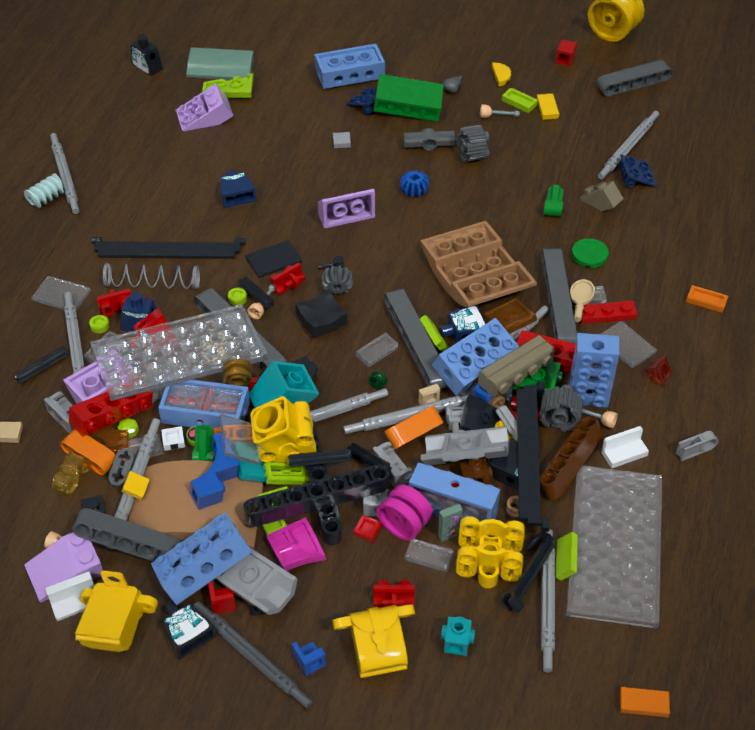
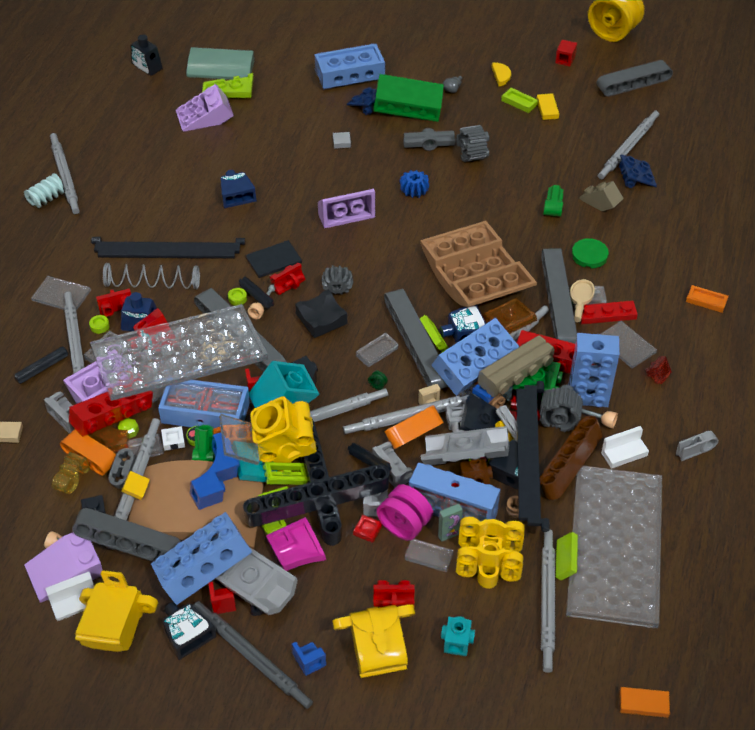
(237, 372): pearl gold wheel -> none
(320, 457): black axle -> none
(337, 261): black hand -> none
(486, 111): hinge -> none
(513, 597): black piece -> none

